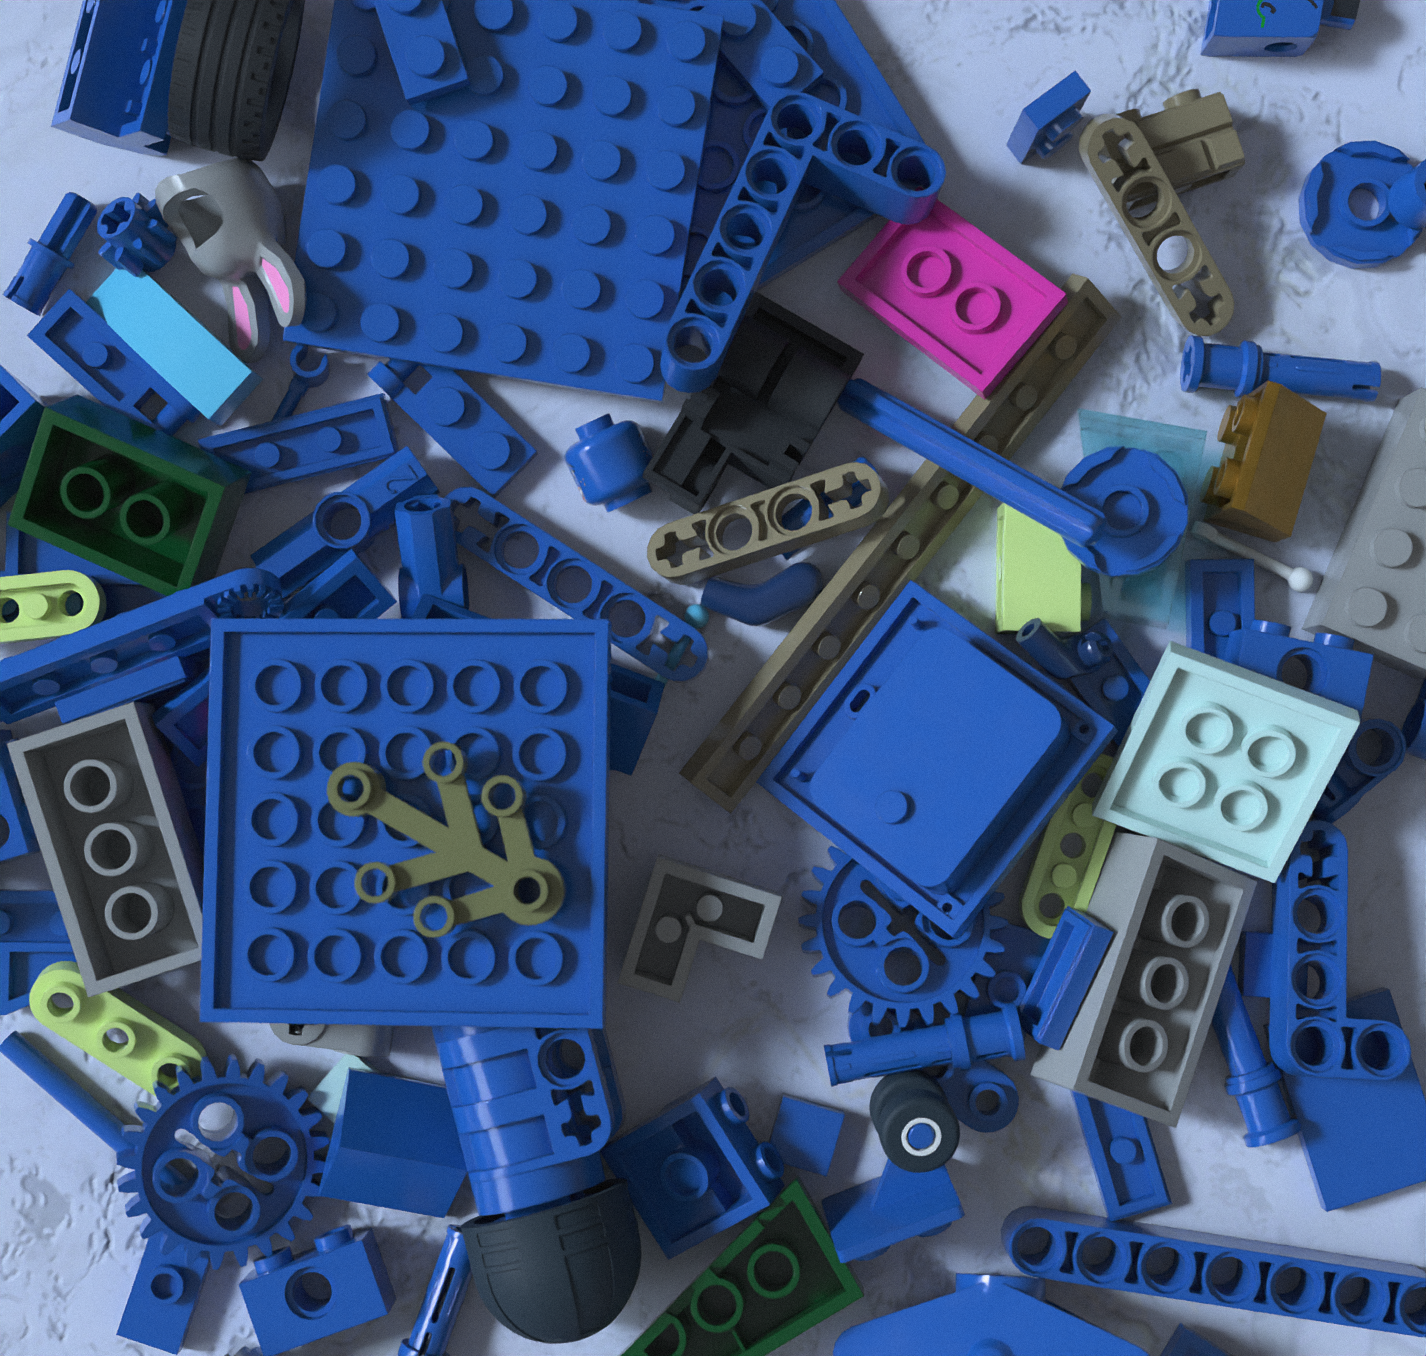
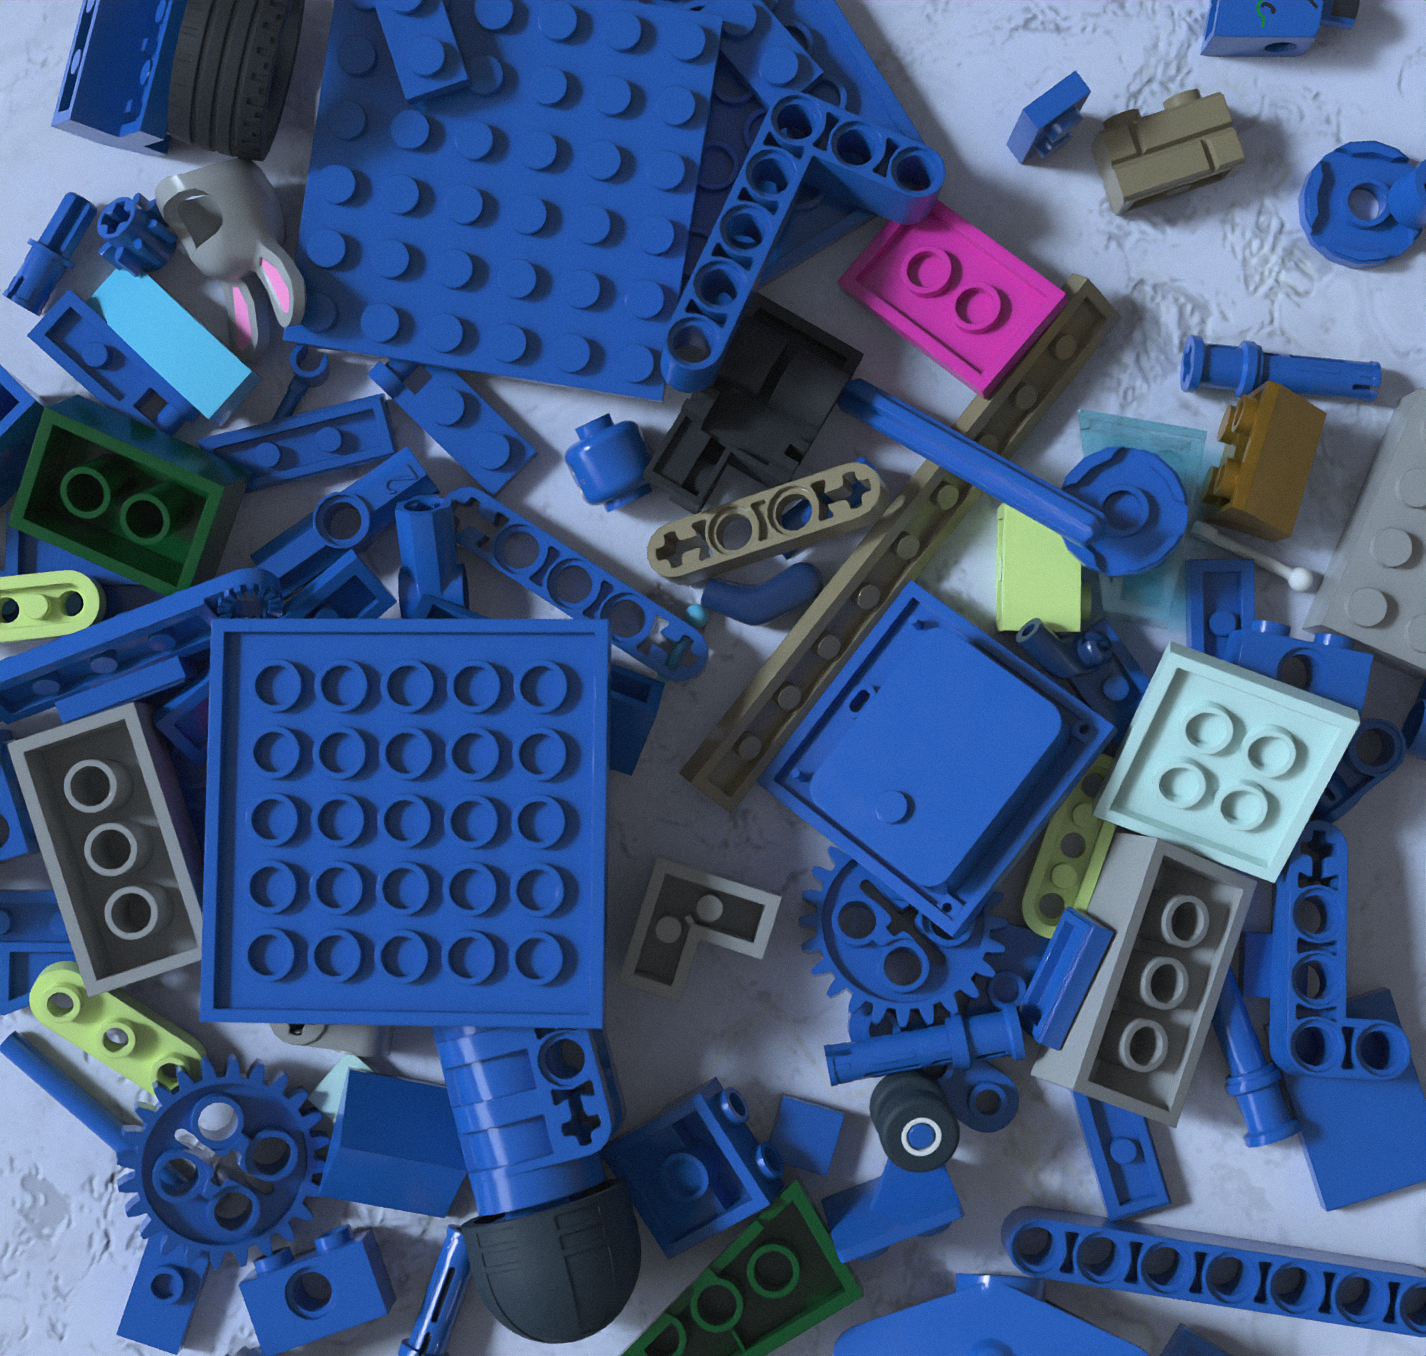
(456, 847): olive plant -> none
(1164, 221): dark tan beam -> none

